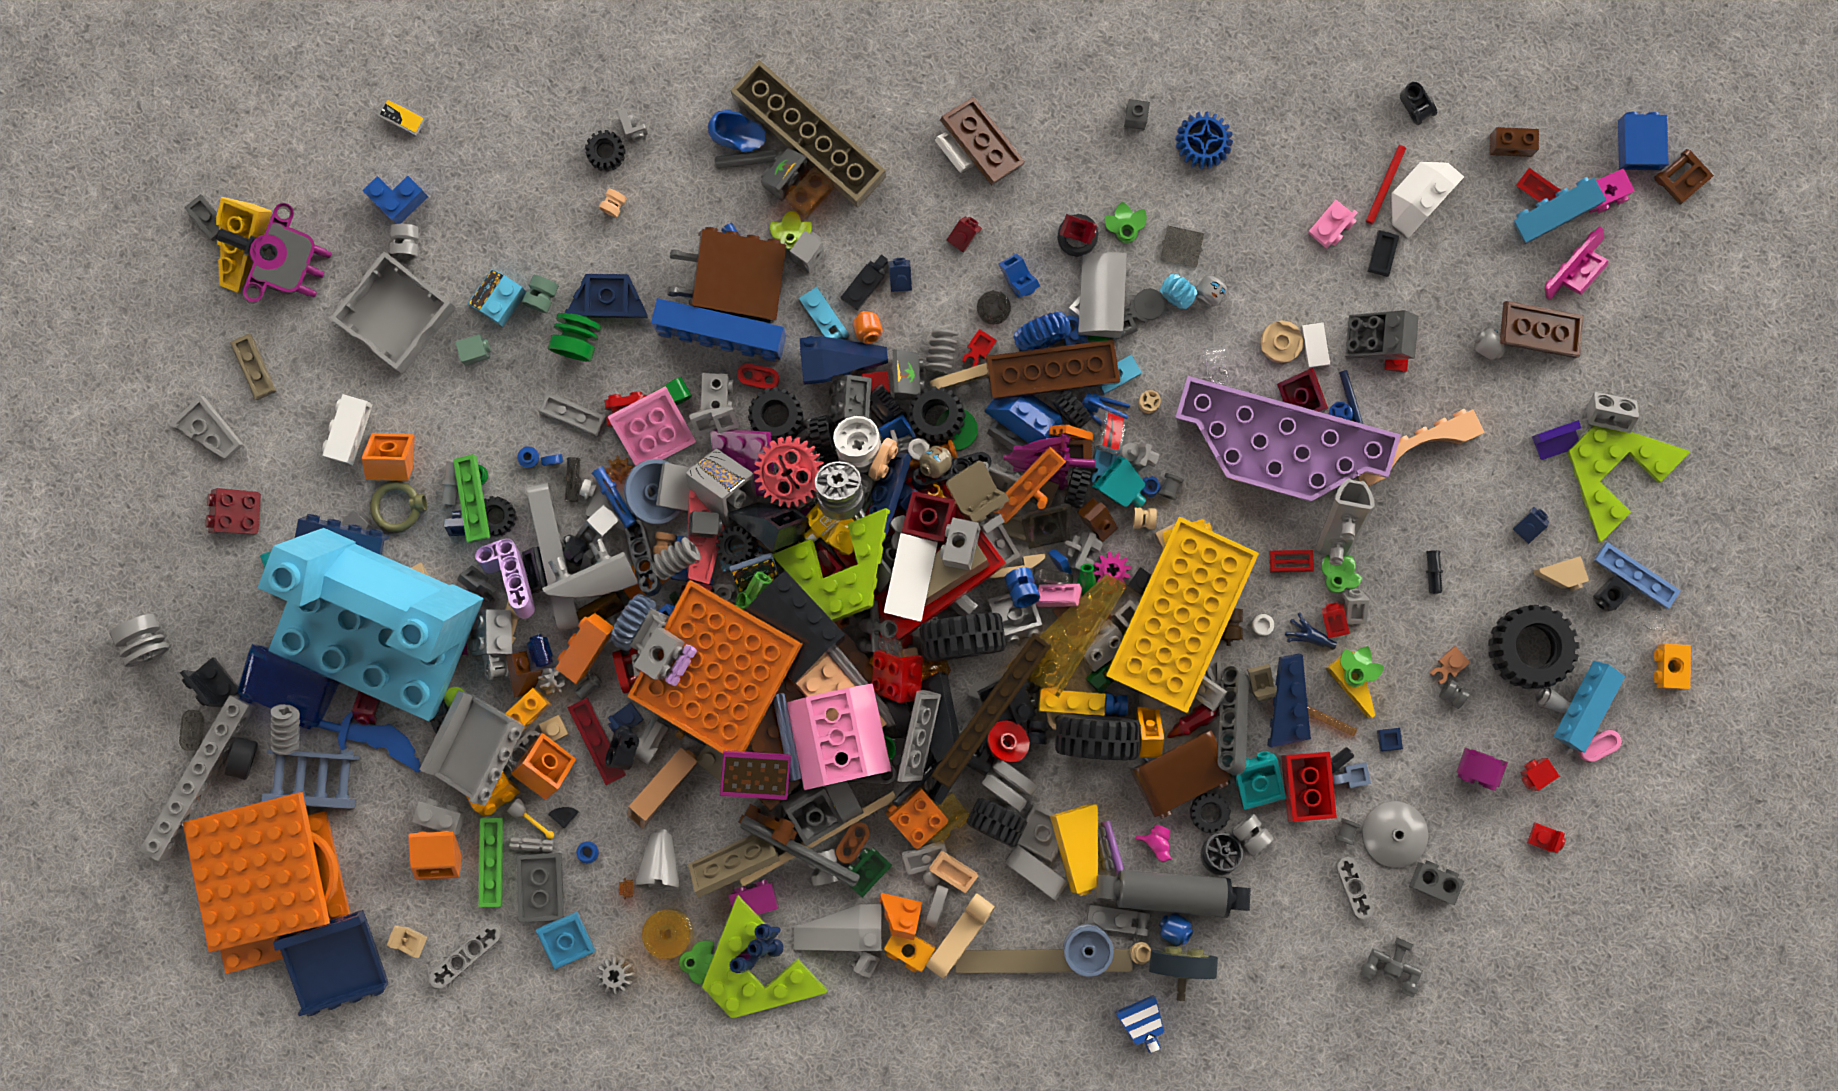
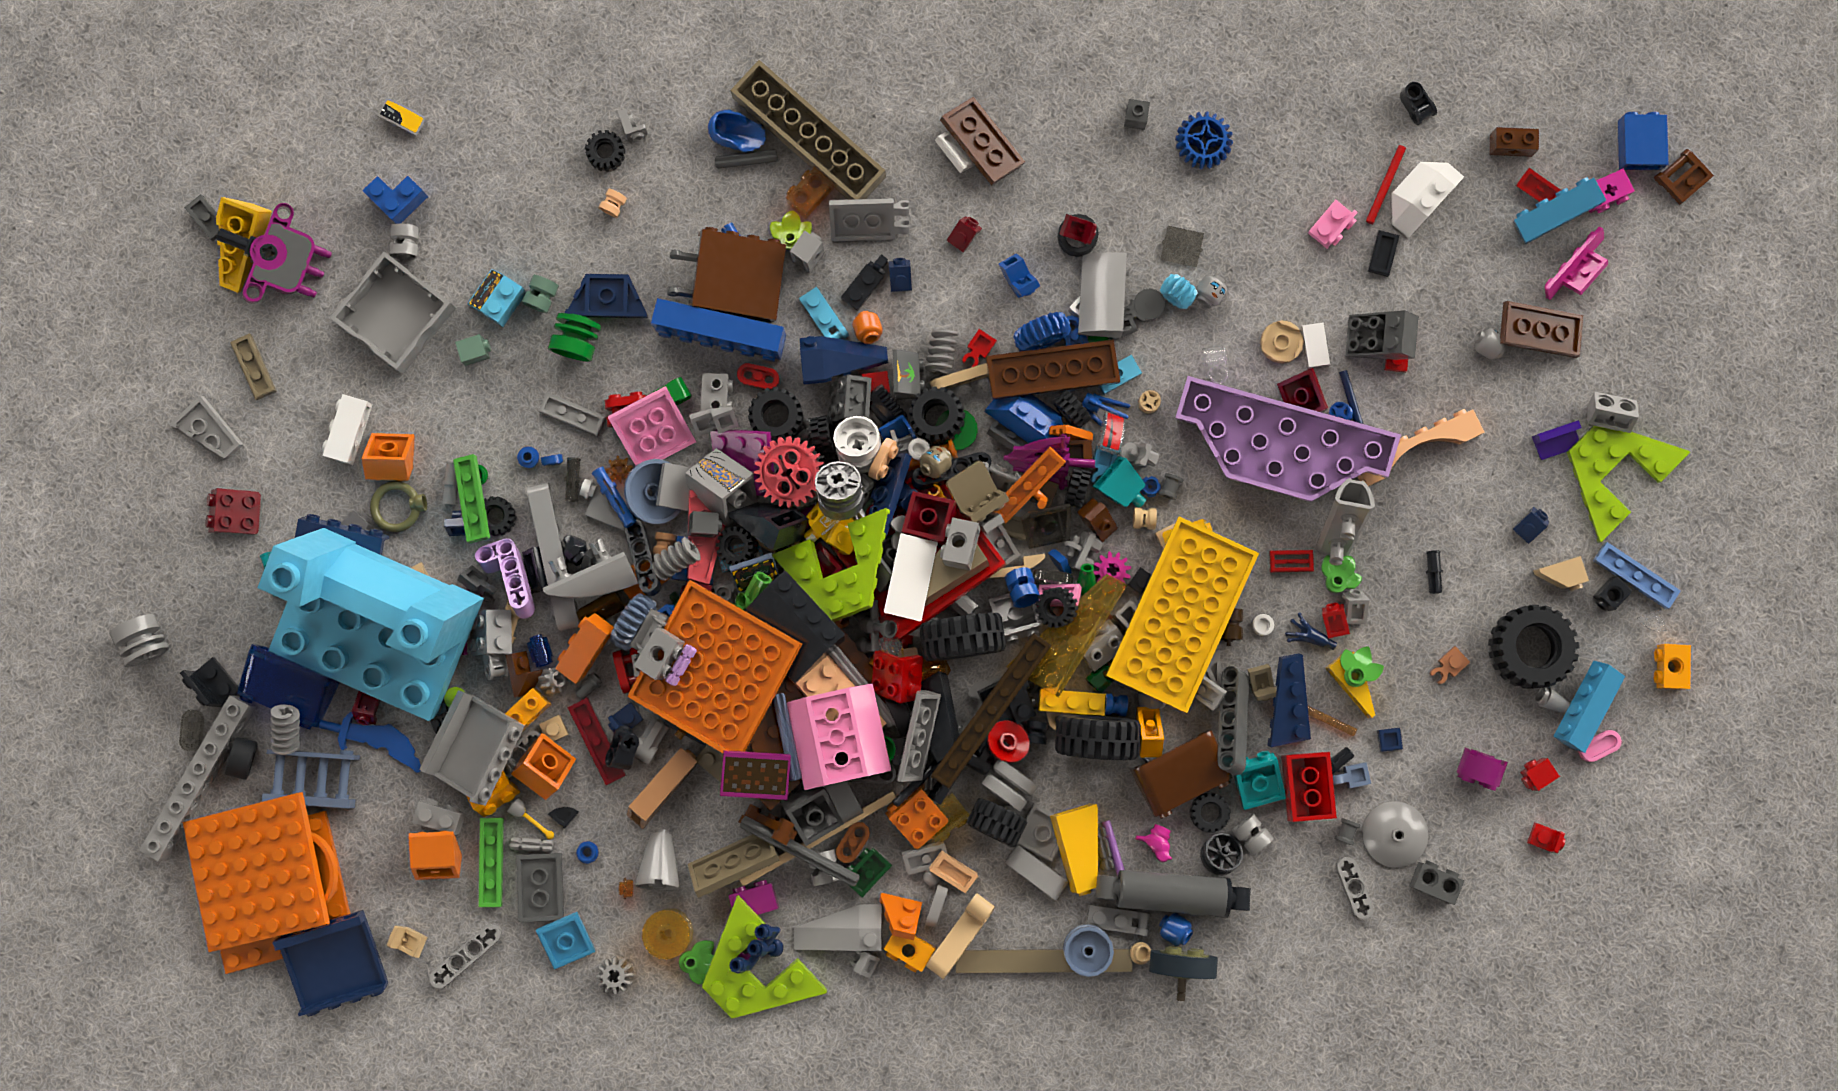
(597, 526): slope -> none
(784, 173): dark grey slope -> none
(867, 219): none -> light grey tile
(997, 316): clear smoke gear -> none
(1044, 607): none -> black tyre
(1126, 220): bright green plate -> none
(1143, 1022): torso -> none
(1200, 716): dark red animal -> none
(1394, 967): dark grey piece -> none
(1454, 693): dark grey wheel -> none

